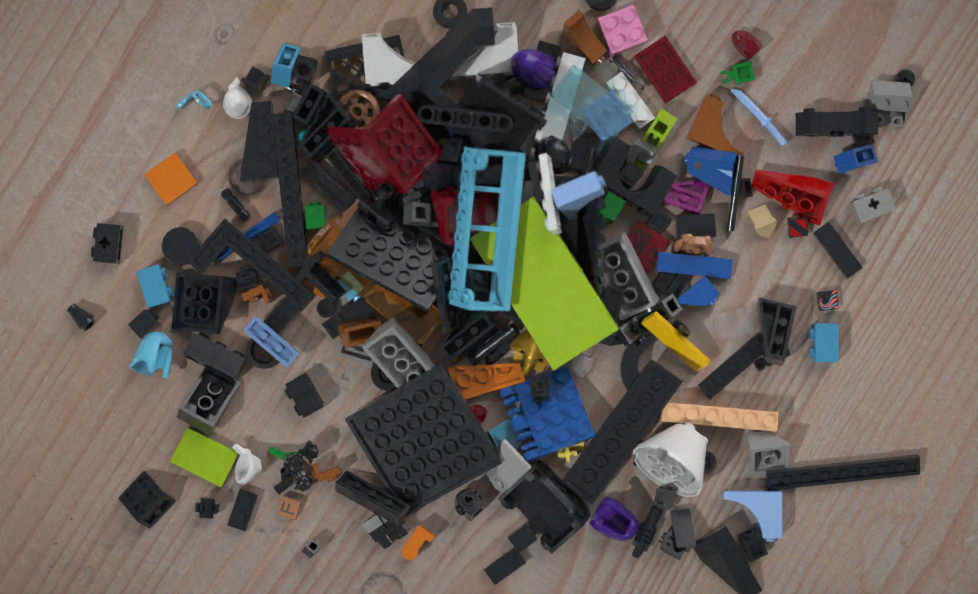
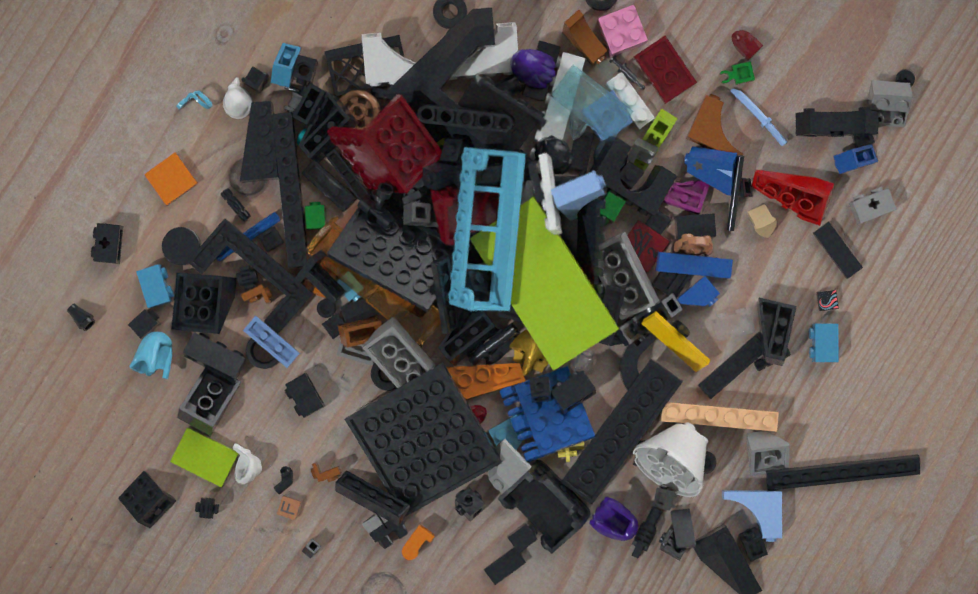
(242, 509): black plate -> none
(294, 463): black plant -> none
(573, 391): none -> black brick
(797, 226): black tile -> none

